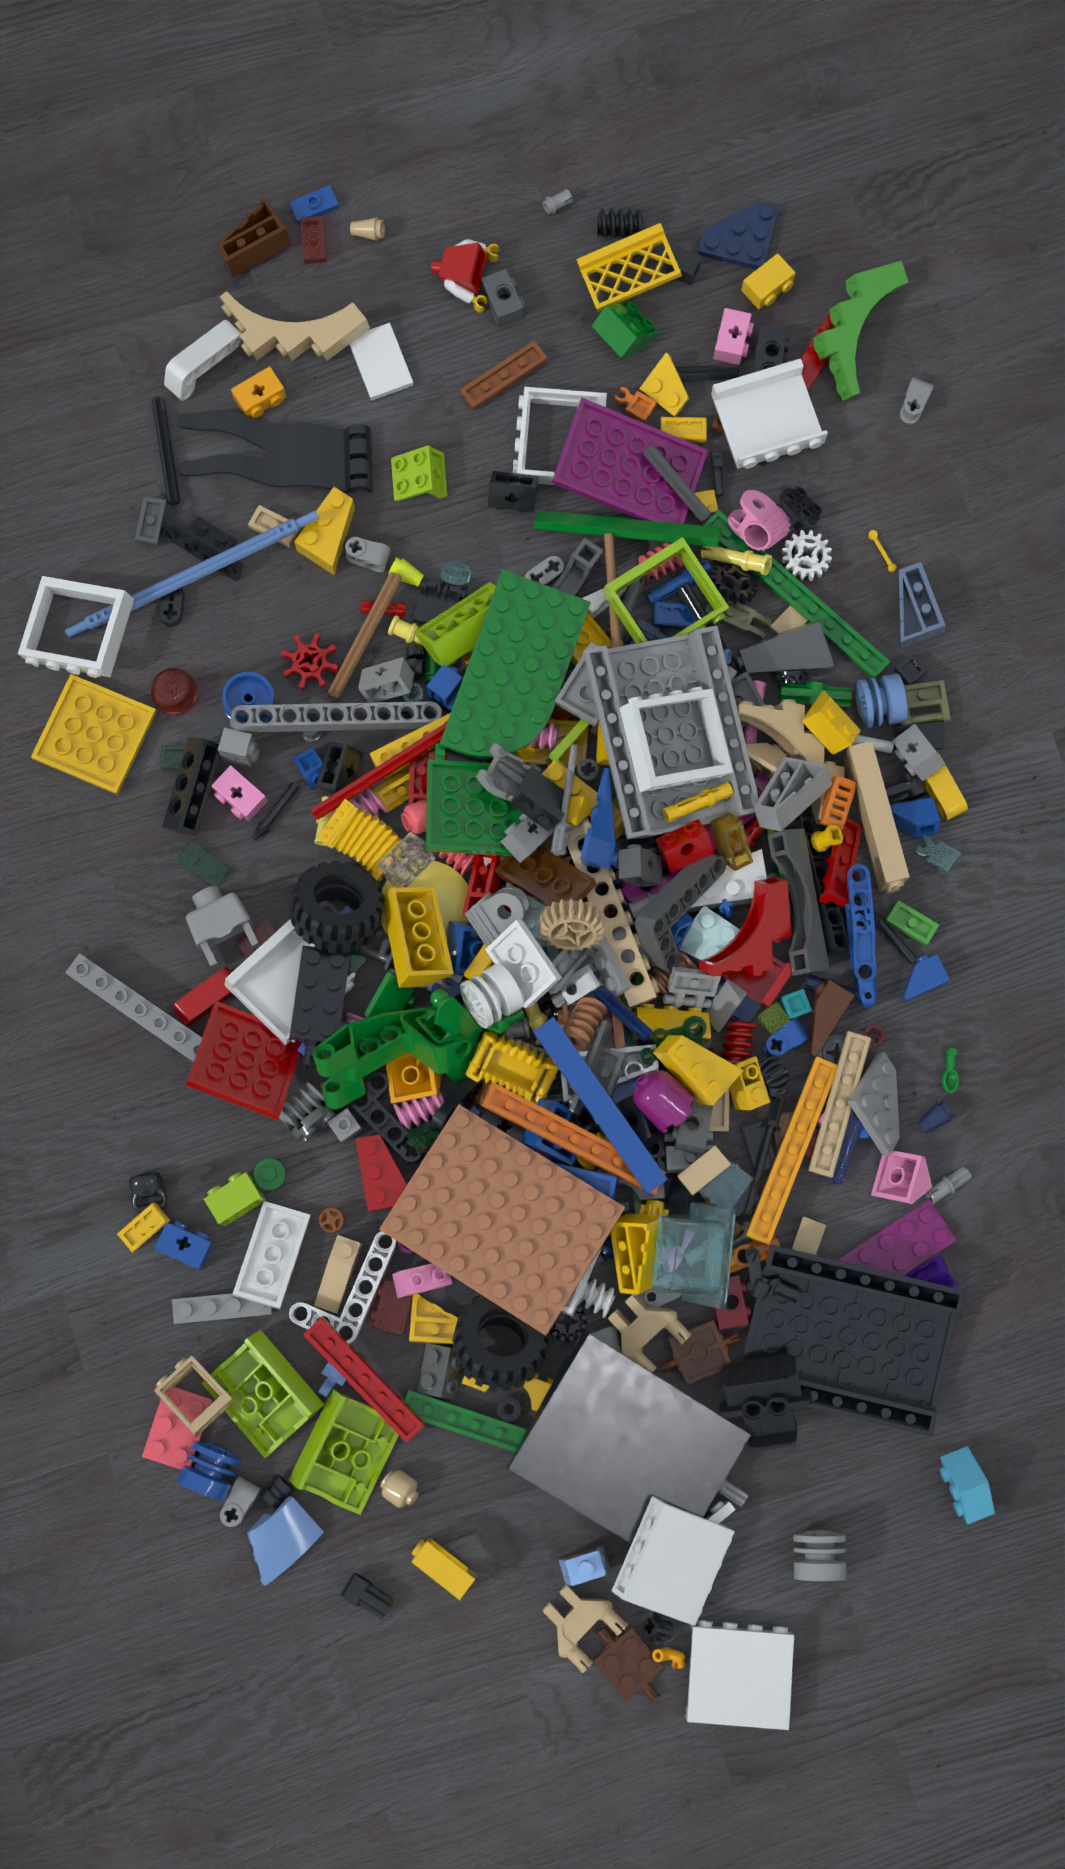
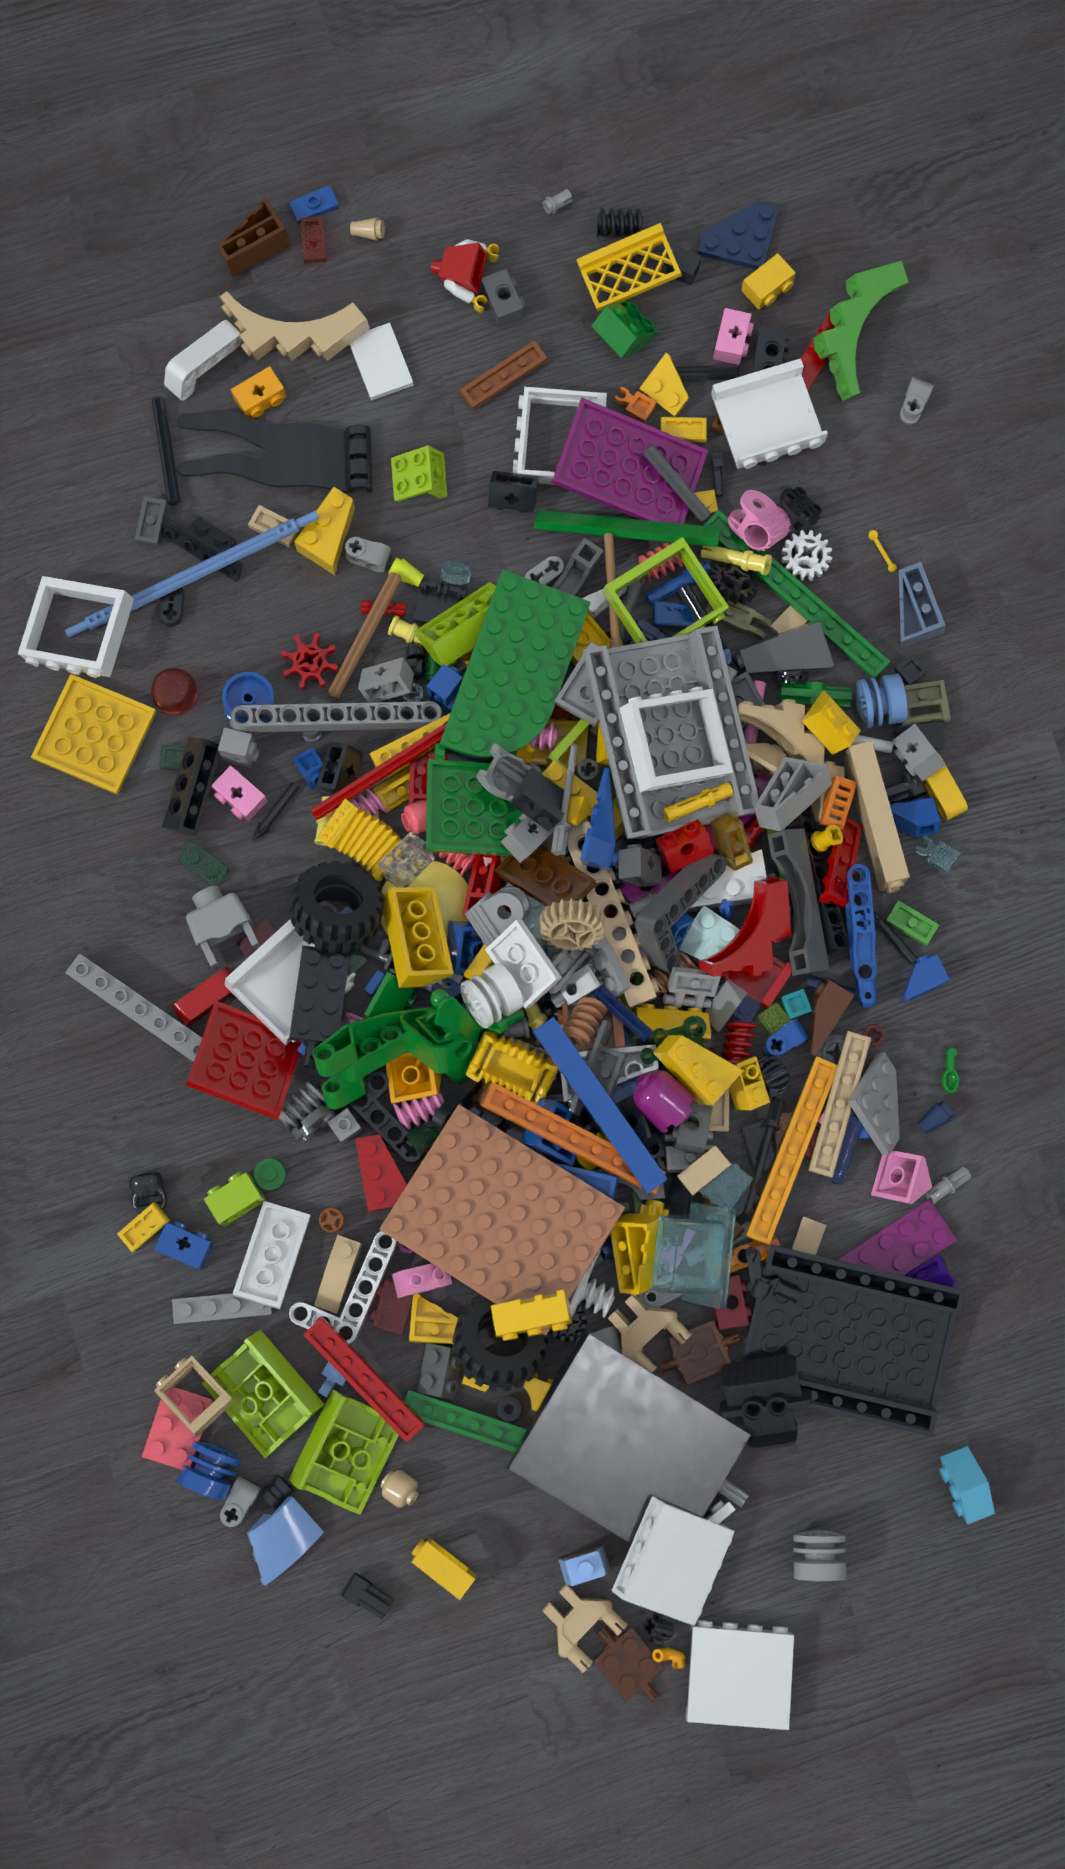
(374, 983): none -> blue tile
(532, 1315): none -> yellow wedge

